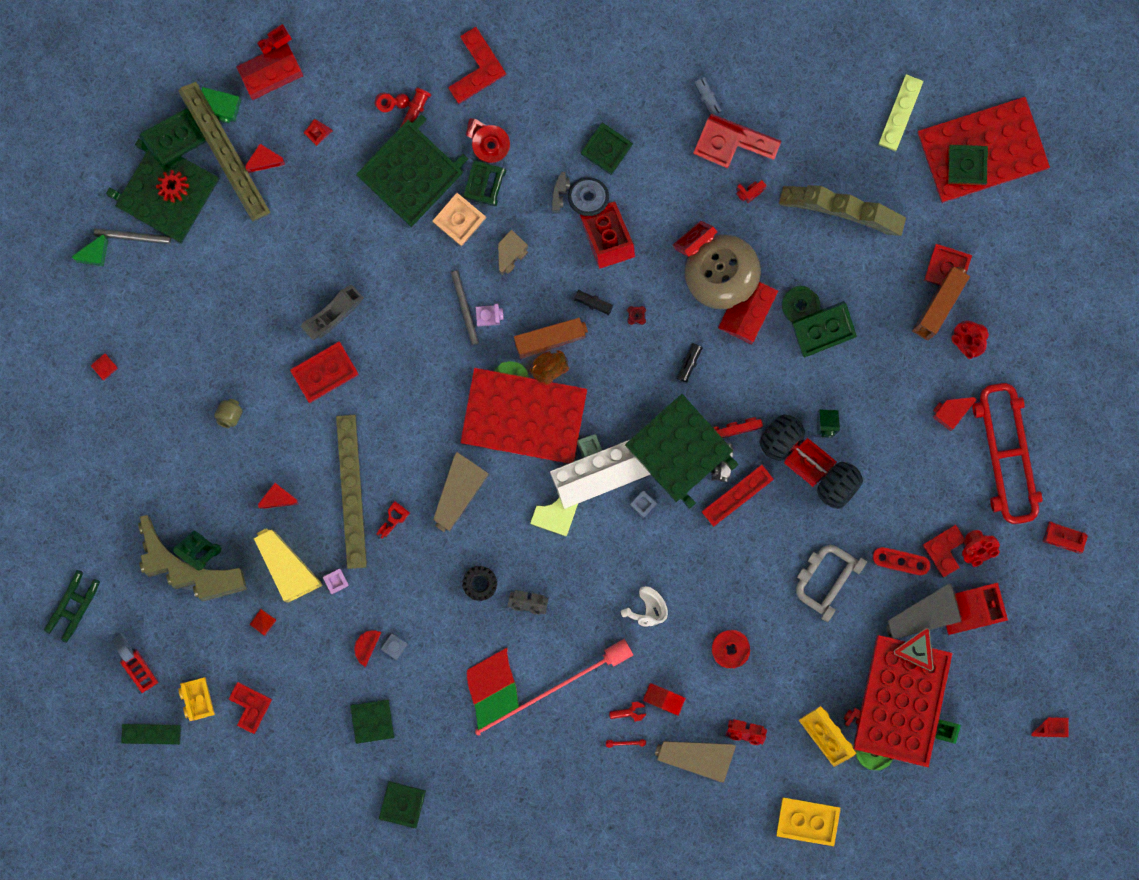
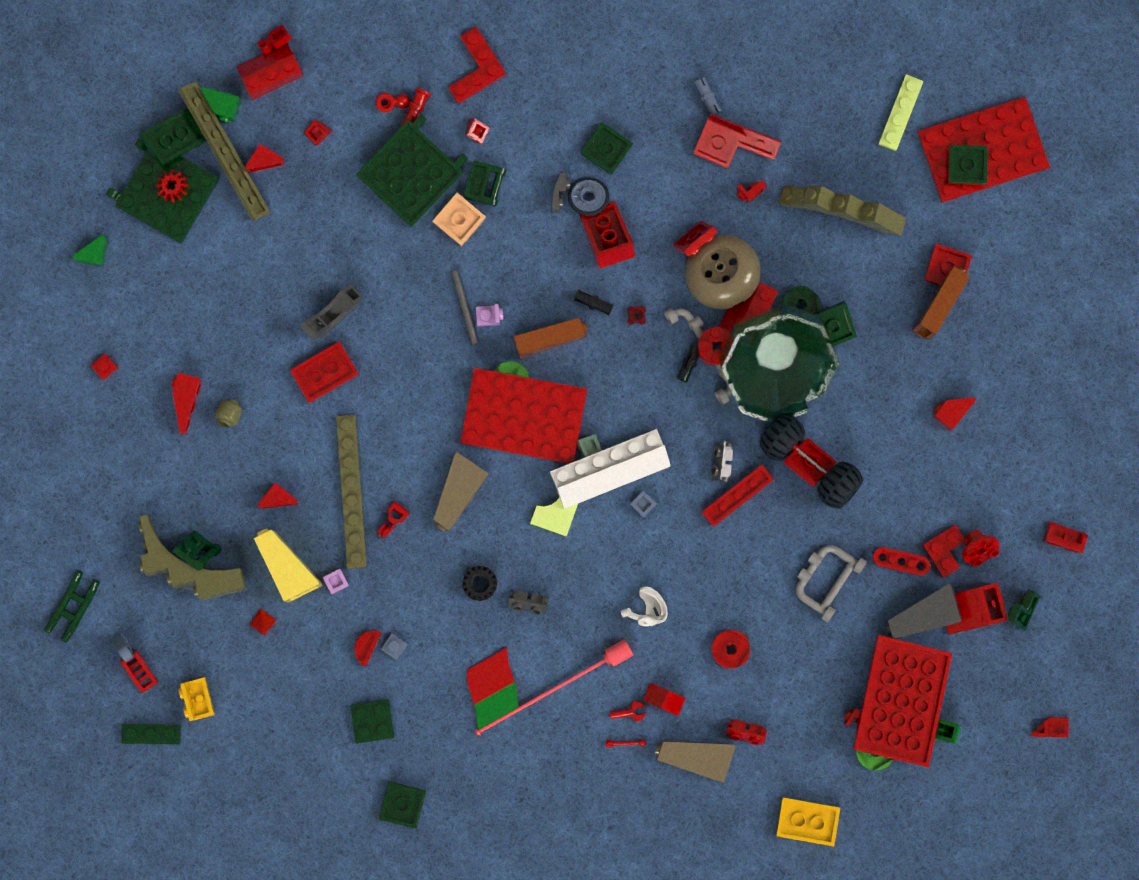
(132, 236): flat silver bar -> none
(185, 396): none -> red slope
(255, 704): red plate -> none
(491, 134): red dish -> none
(510, 250): dark tan slope -> none
(549, 366): clear orange plate -> none
(680, 449): dark green plate -> none
(695, 324): none -> light grey bar
(705, 346): none -> red plate
(734, 429): red plate -> none
(778, 362): none -> clear green windscreen
(827, 736): yellow plate -> none
(828, 423): dark green slope -> none
(918, 650): piece -> none
(970, 338): red plate -> none
(999, 502): red bar -> none
(1021, 613): none -> dark green plate

